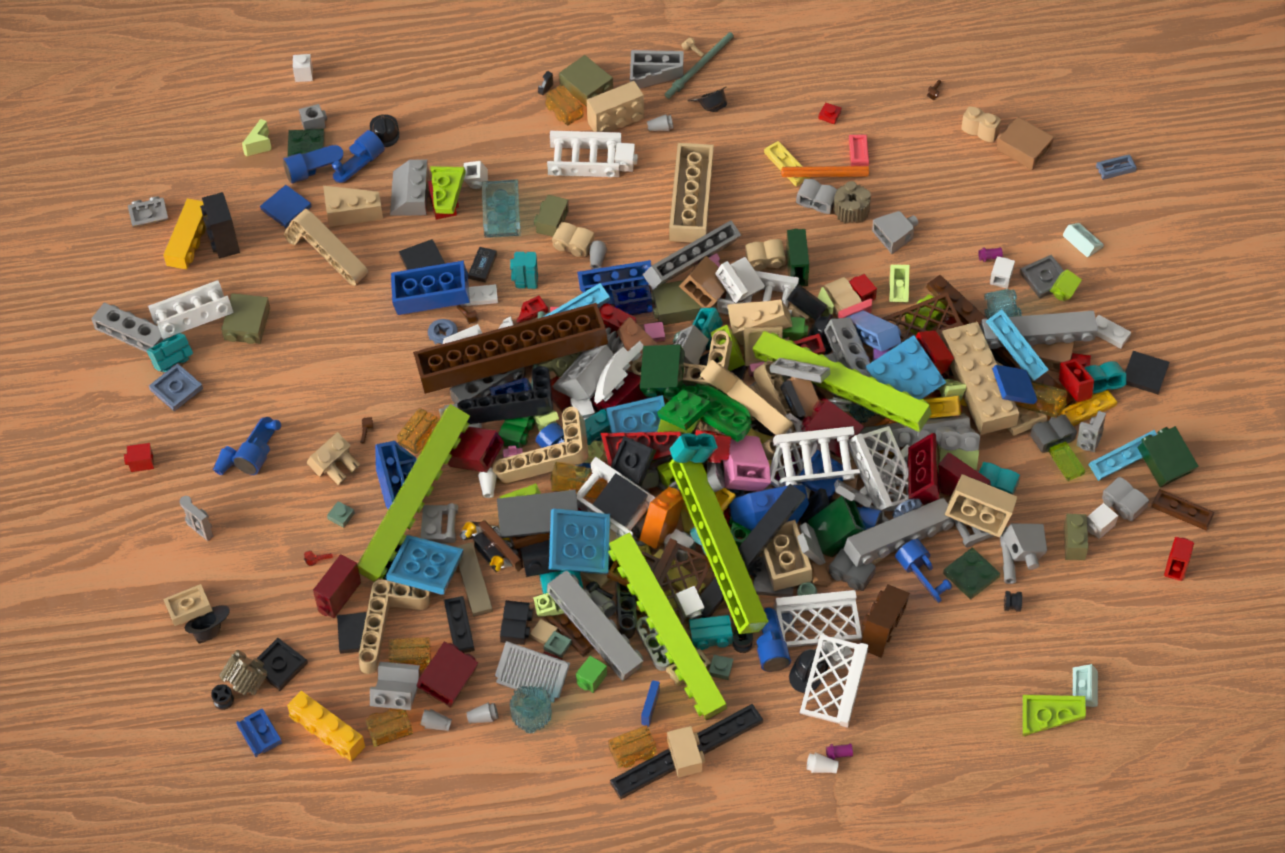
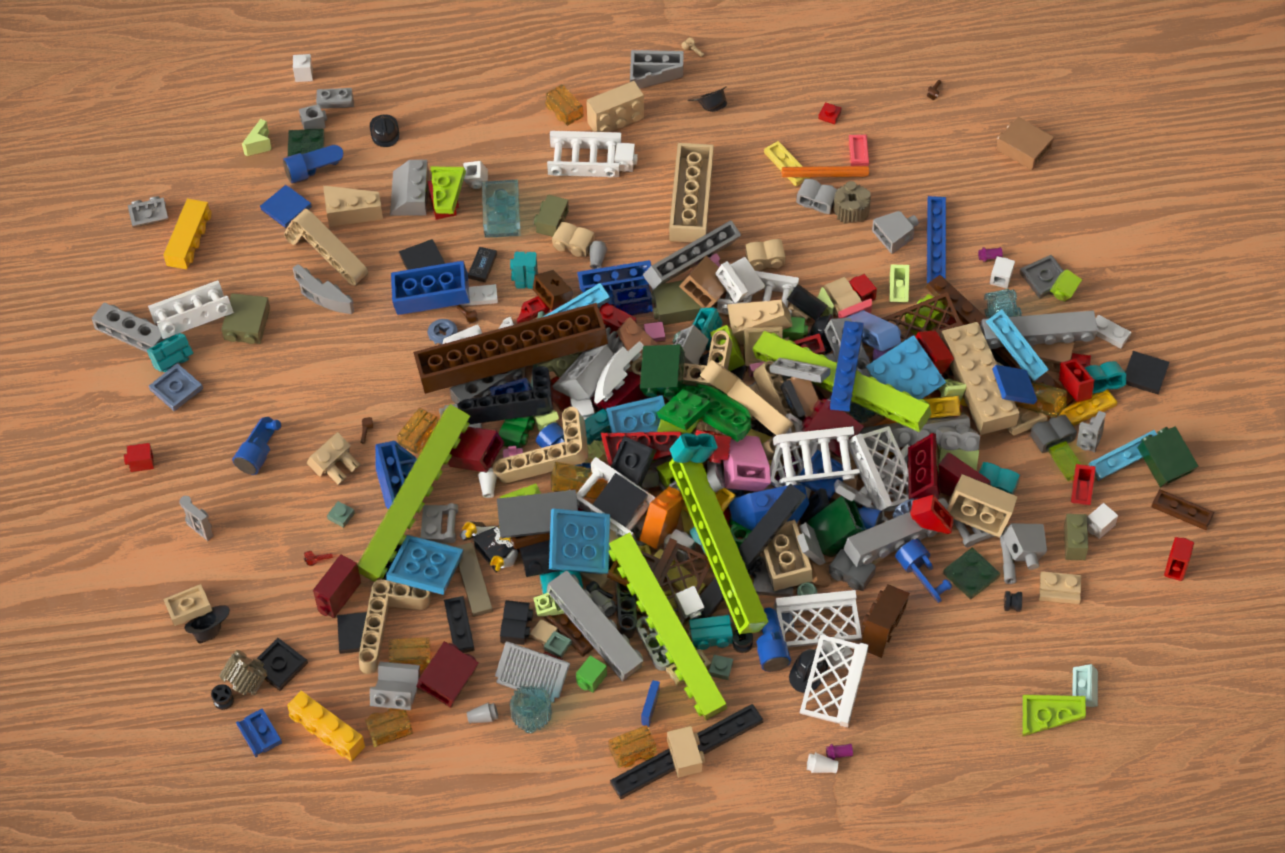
(219, 225): black brick -> none
(224, 460): blue cone -> none
(324, 294): none -> light grey slope
(335, 98): none -> light grey bracket
(365, 150): blue piece -> none
(435, 720): light grey cone -> none
(501, 545): reddish brown tile -> none
(547, 83): black tile -> none
(552, 289): none -> reddish brown brick
(585, 79): olive brick -> none
(661, 123): light grey cone -> none
(679, 83): sand green bar -> none
(797, 255): dark green brick -> none
(846, 366): none -> blue plate
(931, 515): none -> red slope
(936, 237): none -> blue plate
(981, 124): tan brick -> none
(1060, 587): none -> tan plate
(1082, 239): light aqua slope -> none
(1082, 484): none -> red slope
(1117, 168): sand blue tile -> none
(1125, 499): light grey brick -> none

